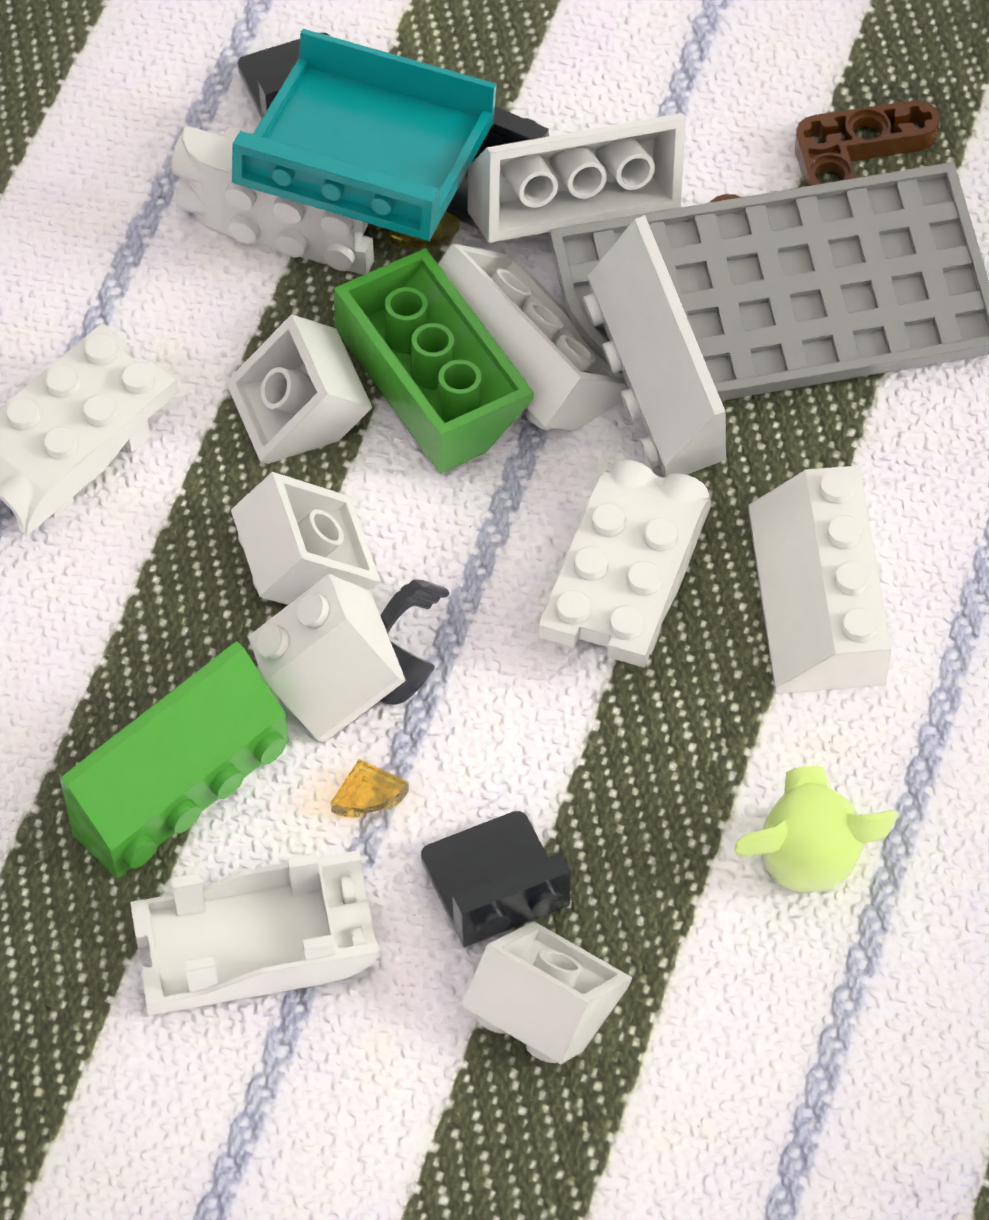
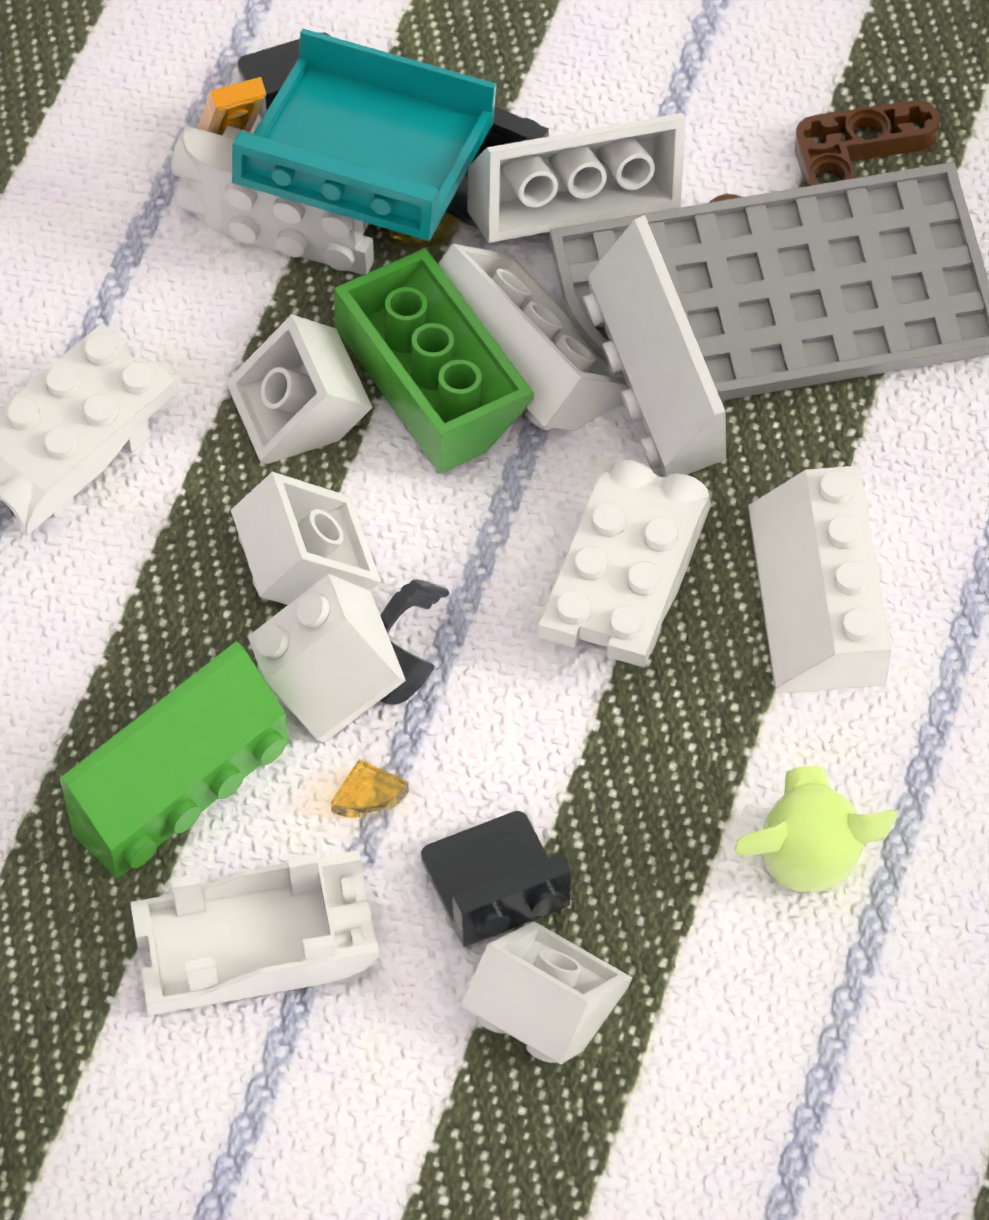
(233, 106): none -> light orange tile

